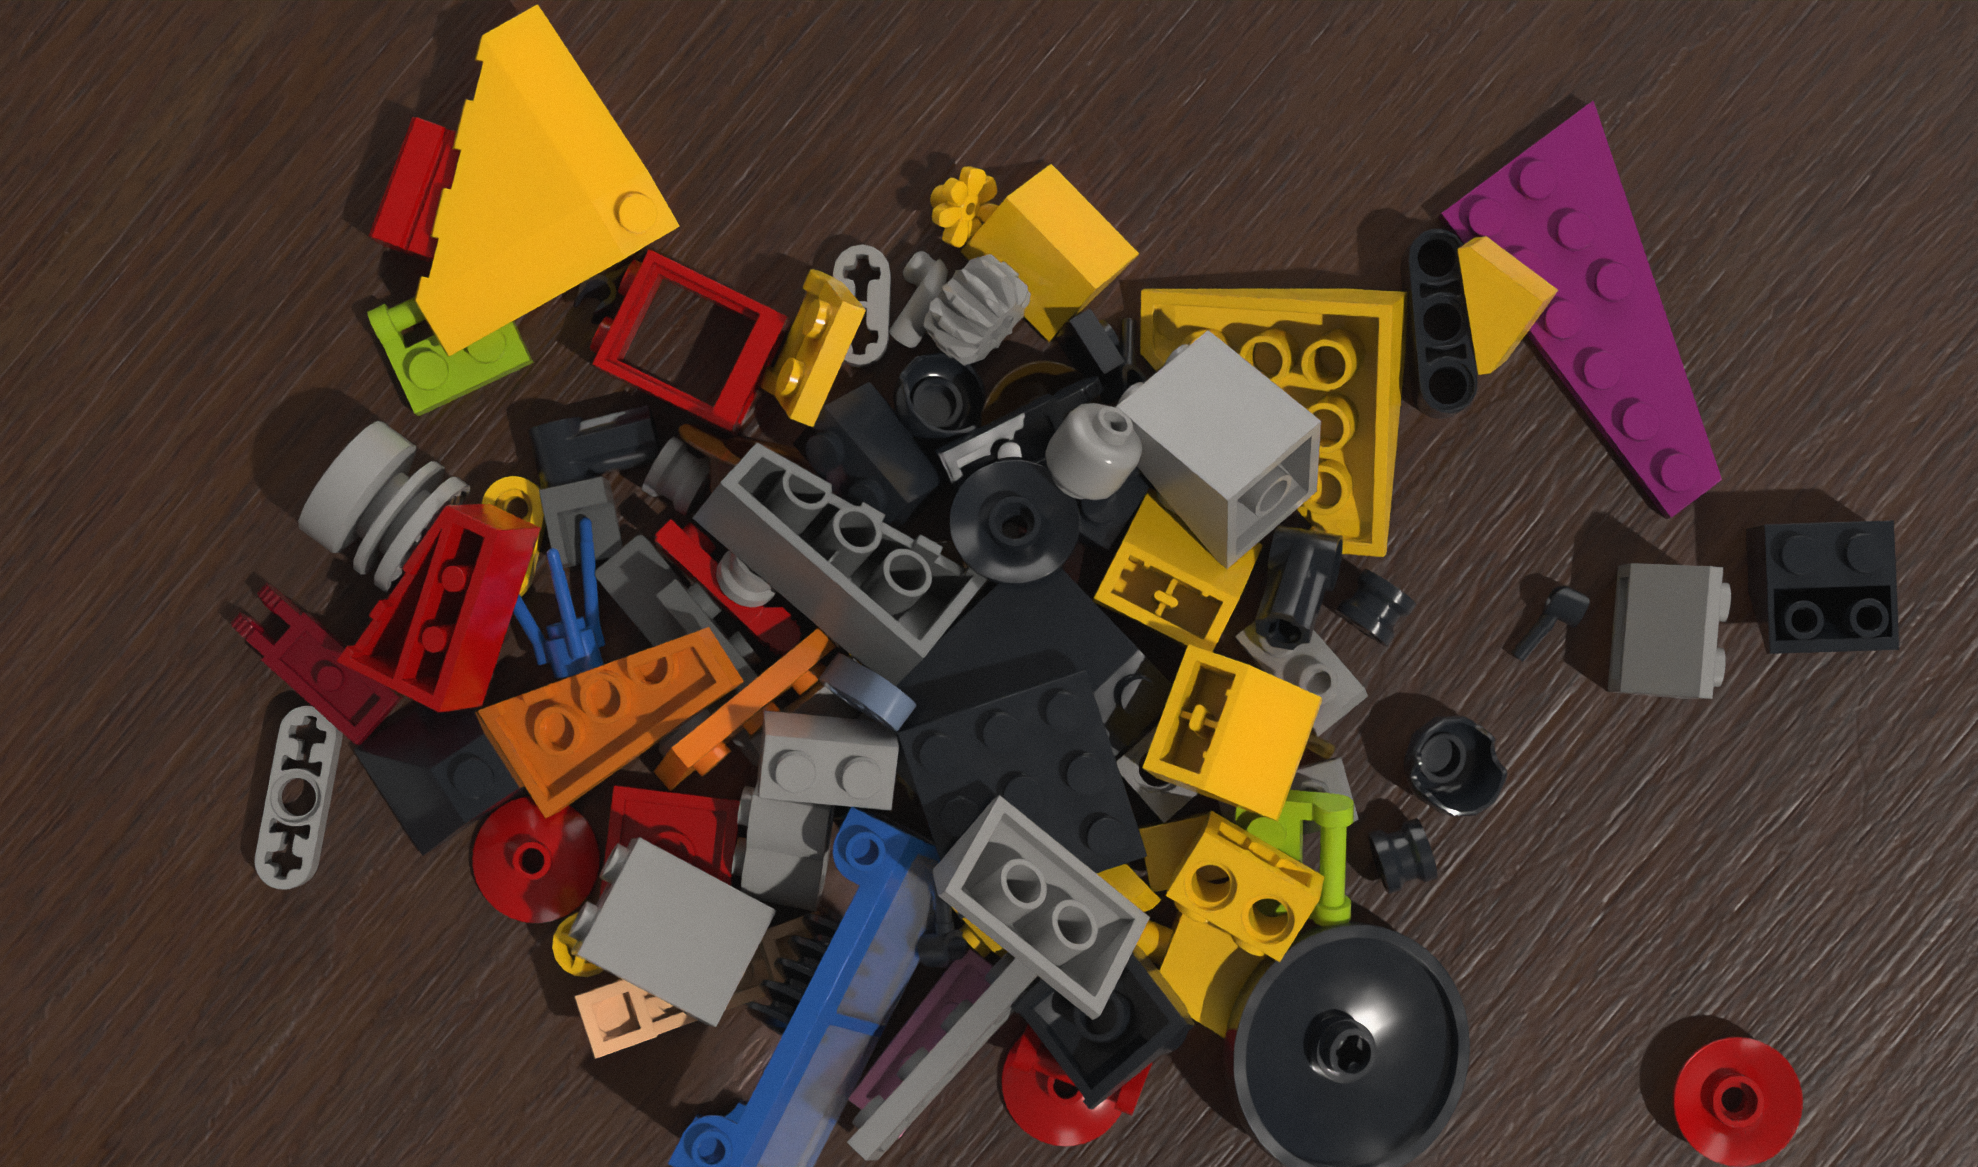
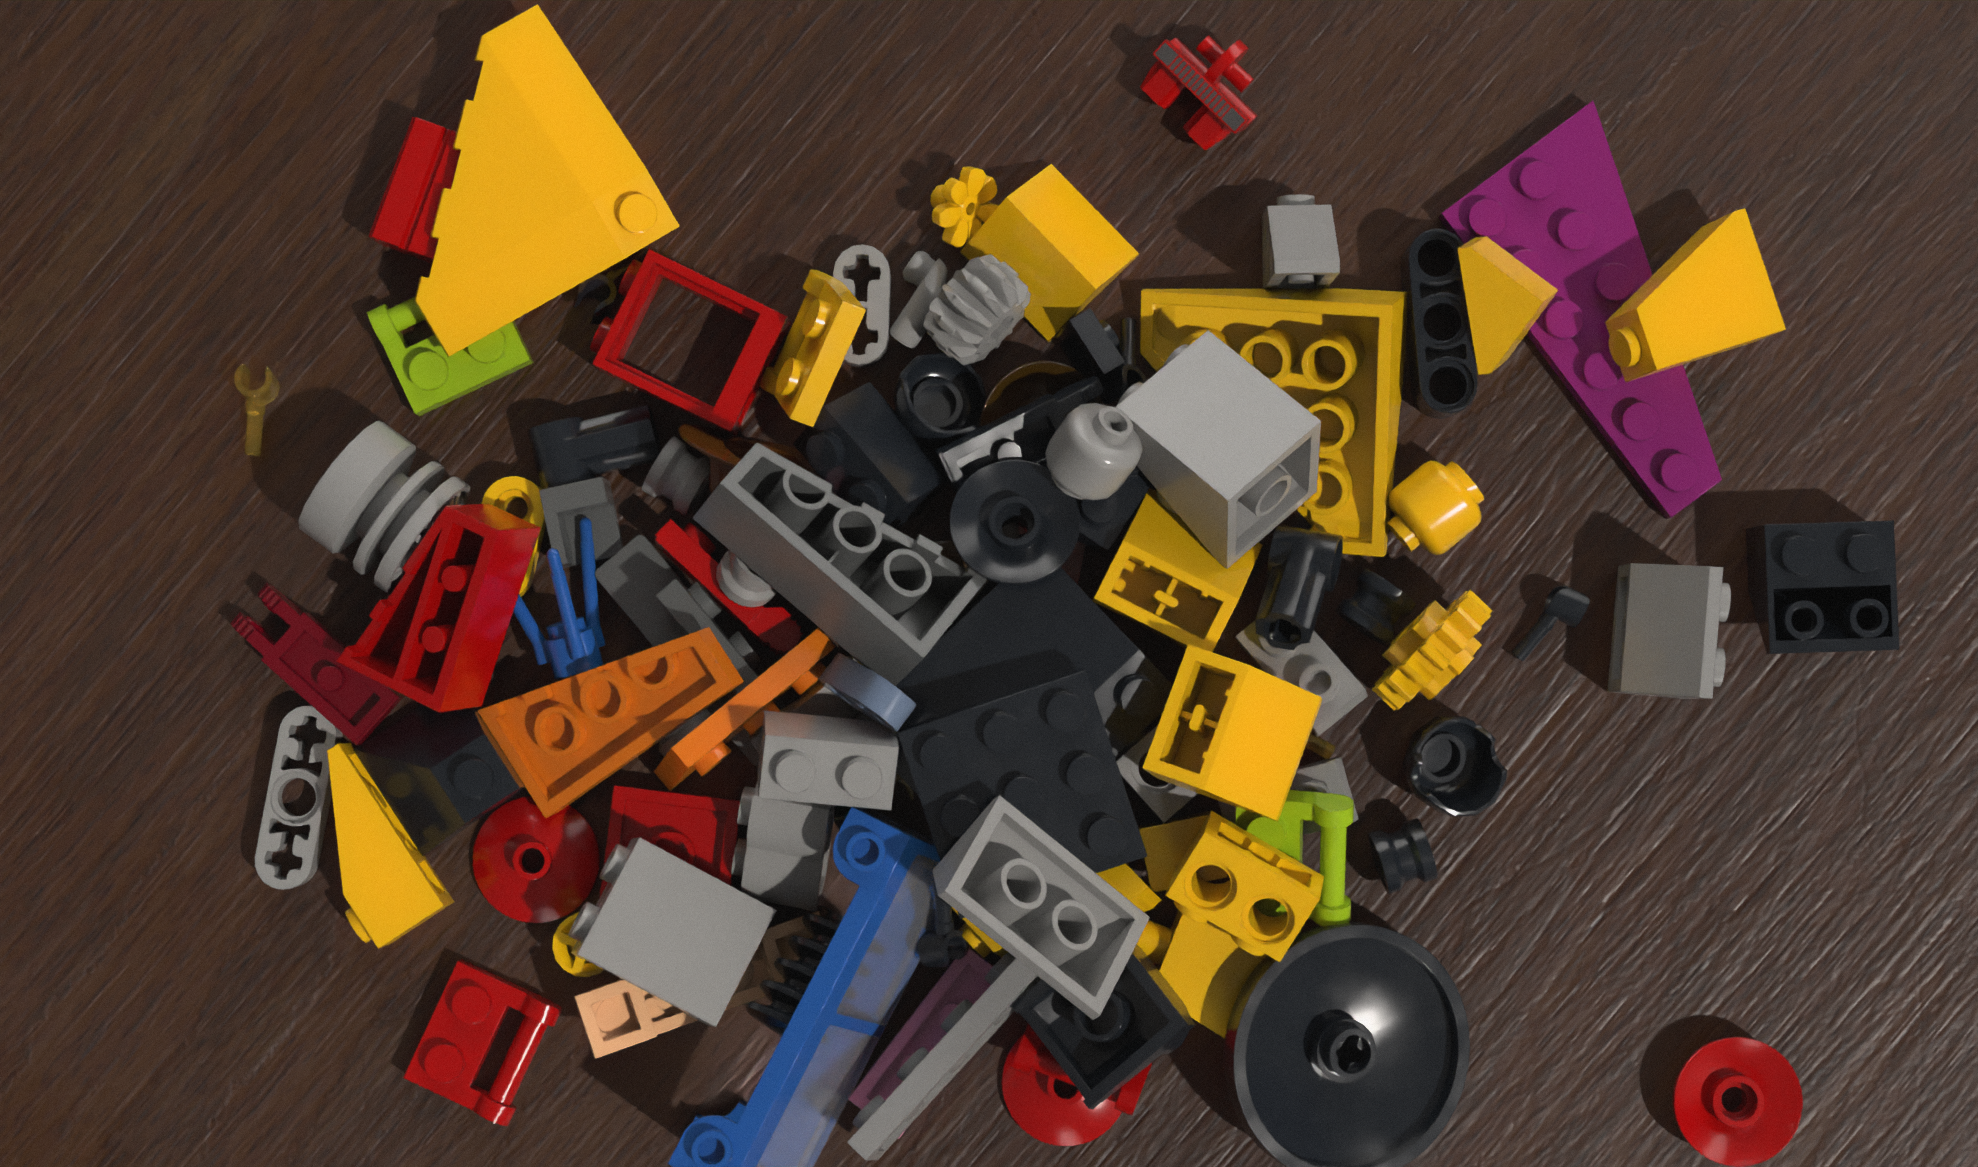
(255, 405): none -> clear yellow hand
(380, 865): none -> yellow slope
(463, 1034): none -> red plate
(1182, 69): none -> red hips
(1299, 244): none -> light grey slope
(1432, 650): none -> yellow gear
(1434, 507): none -> yellow head
(1697, 303): none -> yellow slope

